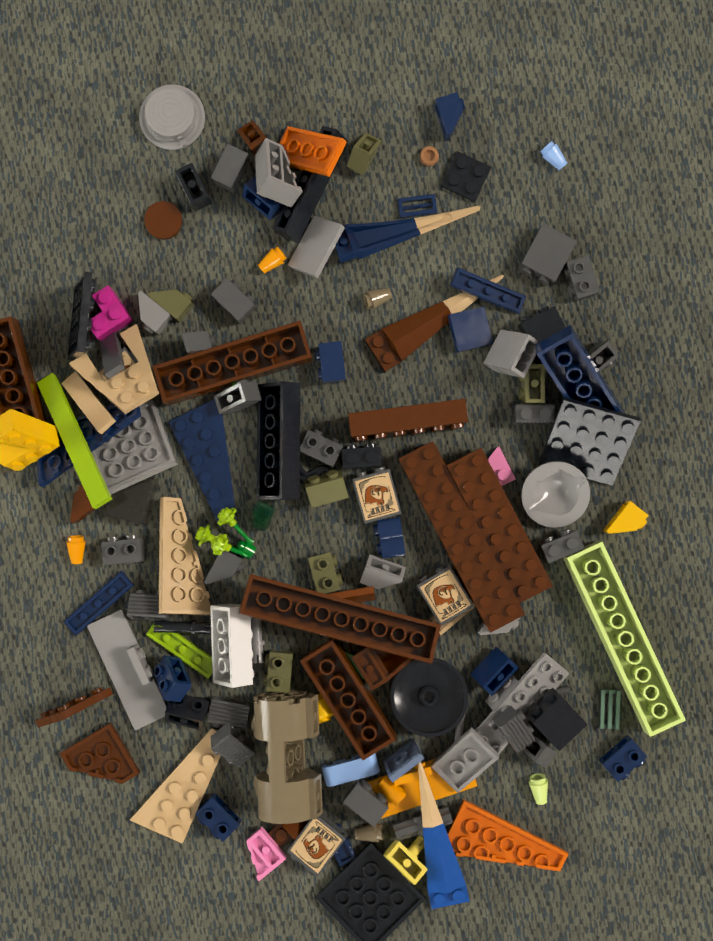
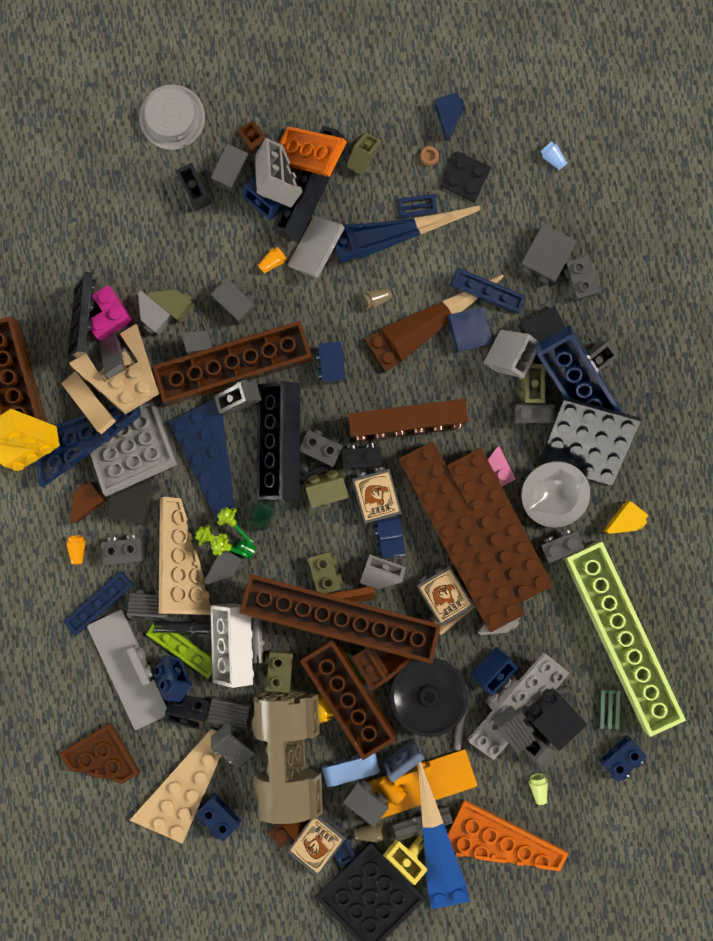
(72, 707): reddish brown plate -> none
(74, 441): lime tile -> none
(163, 220): reddish brown tile -> none
(264, 852): bright pink wing -> none
(464, 760): light grey tile -> none

